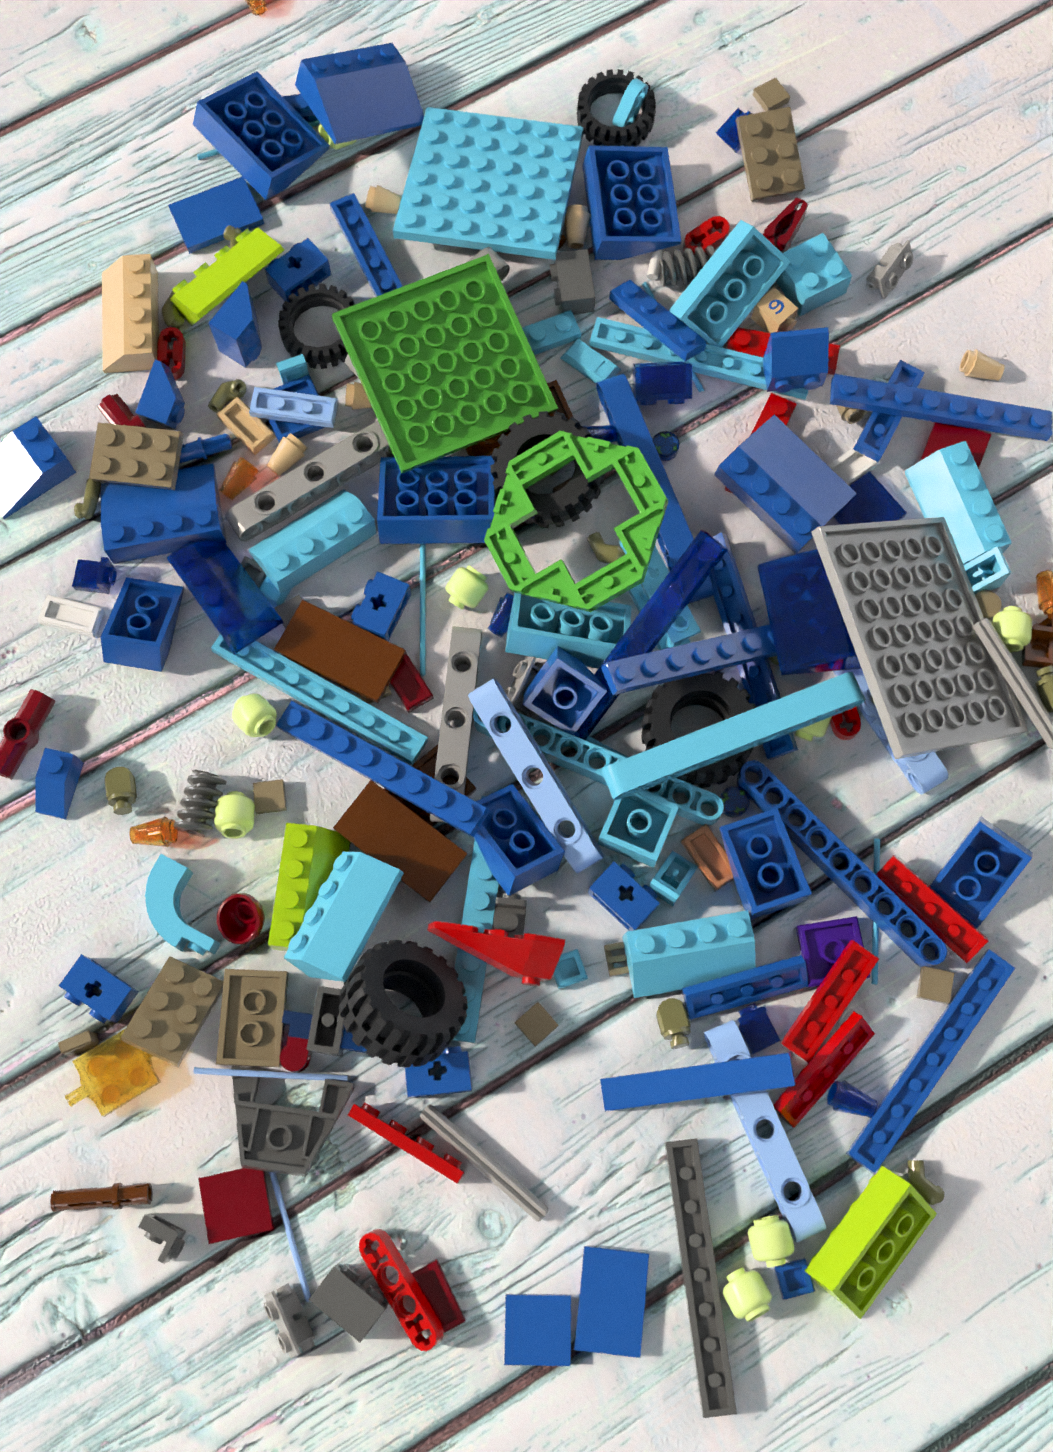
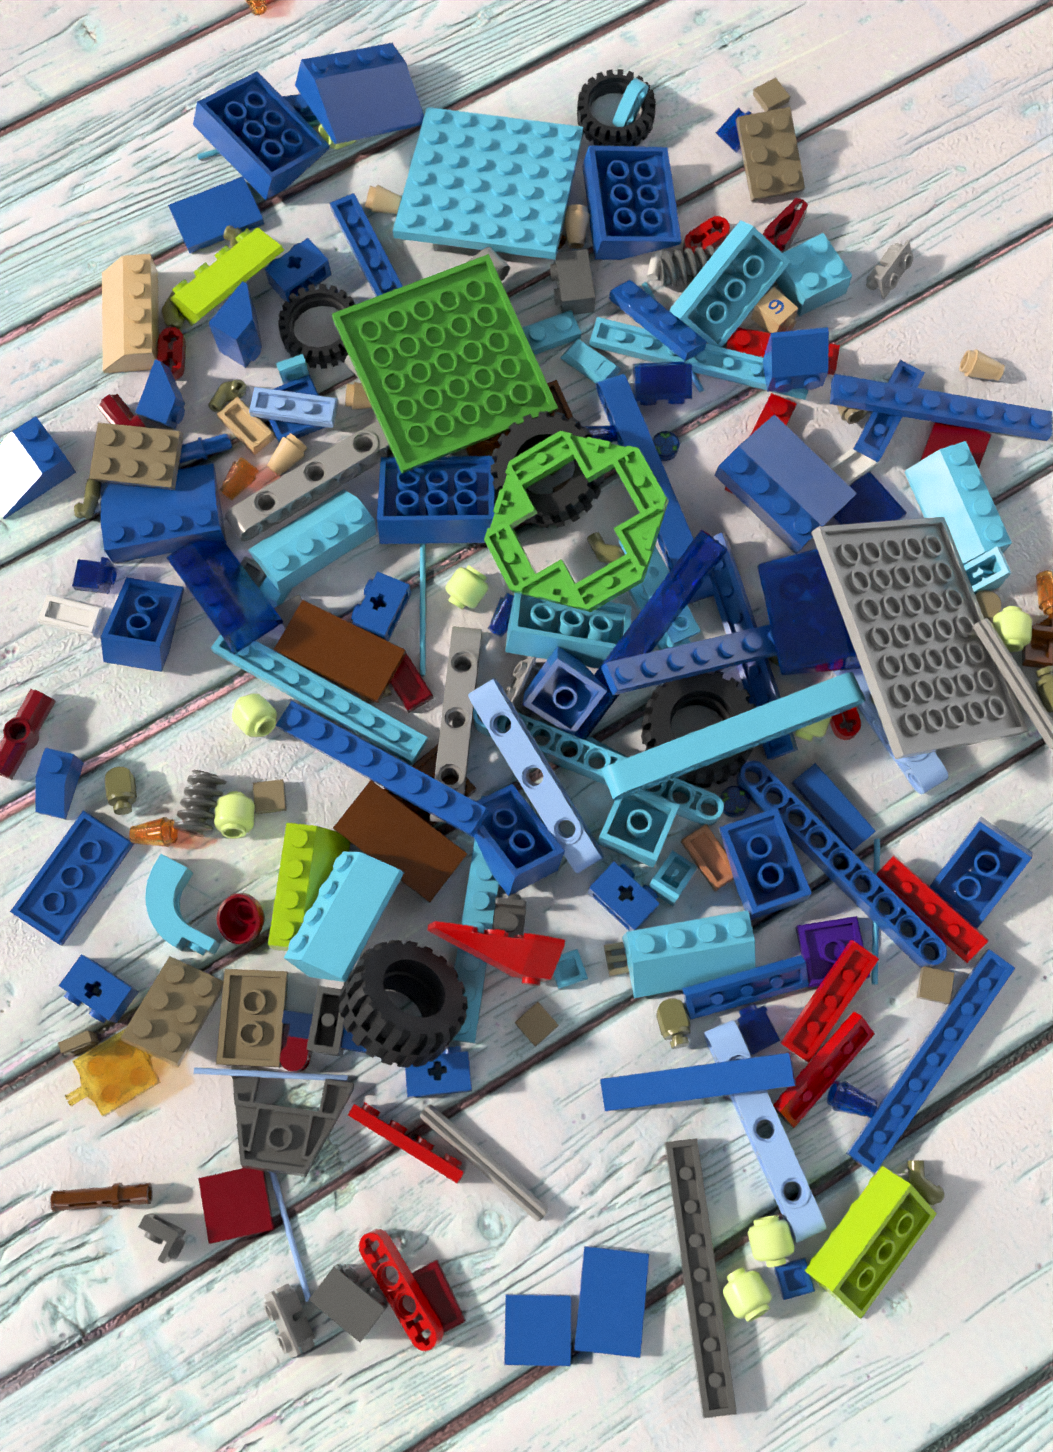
(72, 878): none -> blue tile
(833, 807): none -> blue tile

